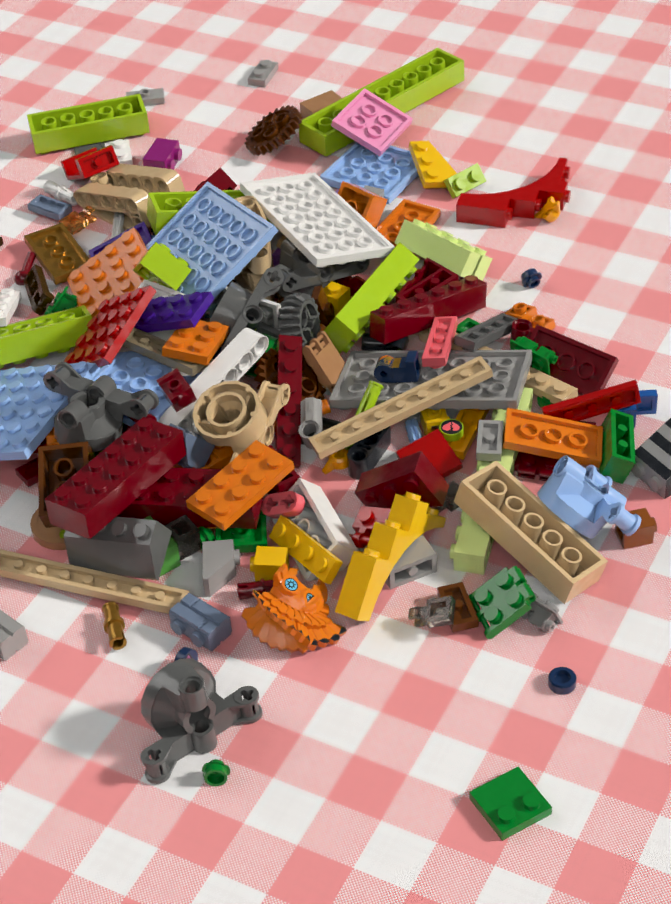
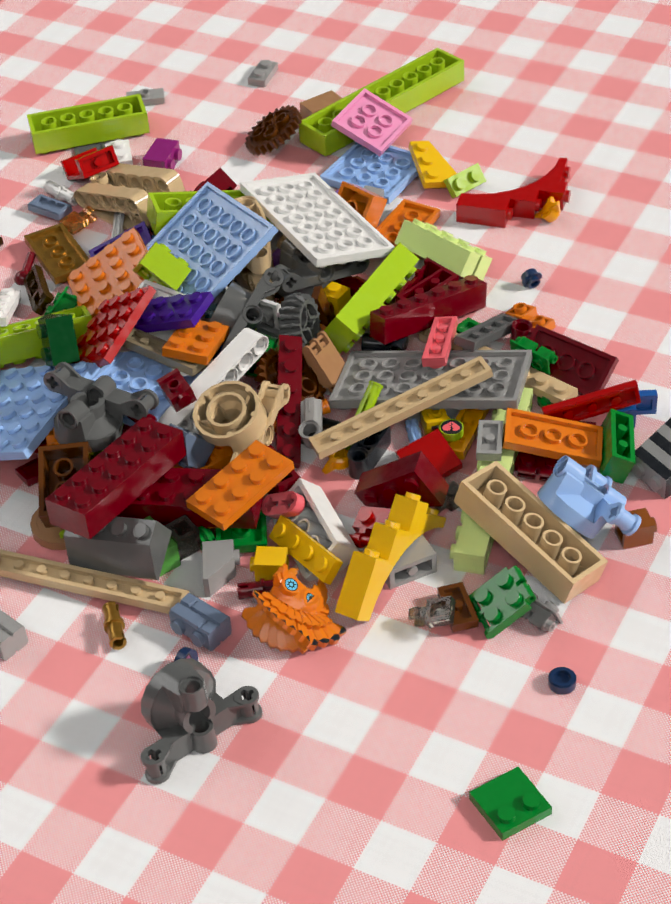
(58, 339): none -> dark green slope
(215, 772): green plate -> none
(398, 369): dark blue leg -> none

